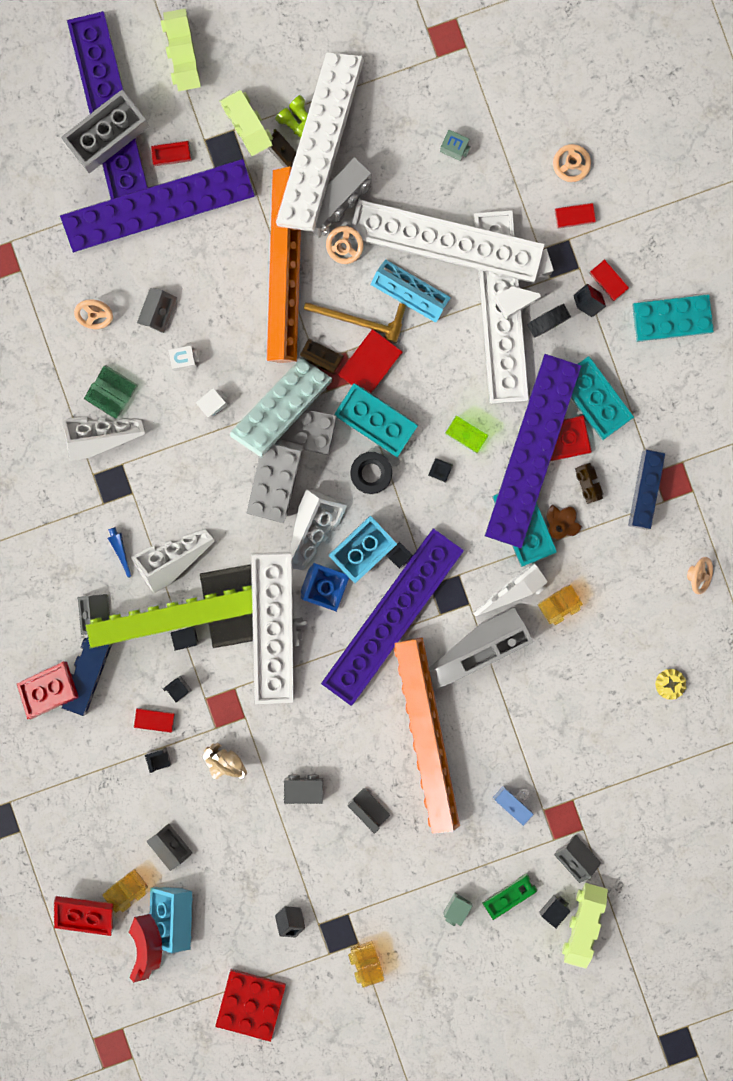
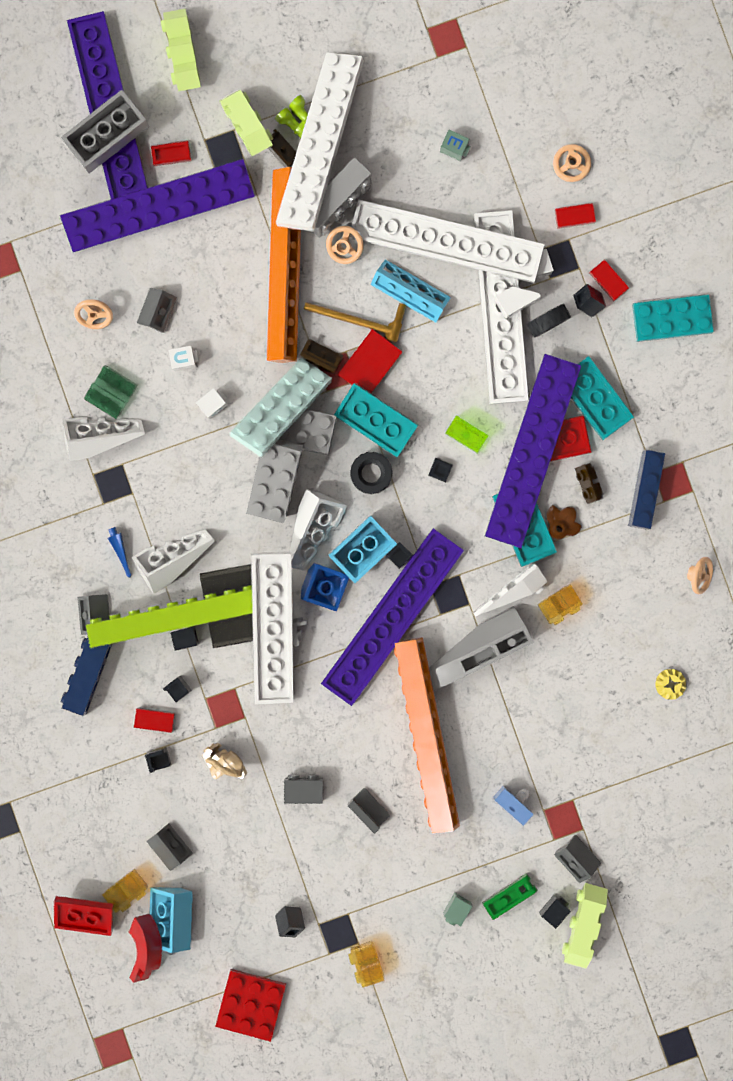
(47, 690): tile -> none

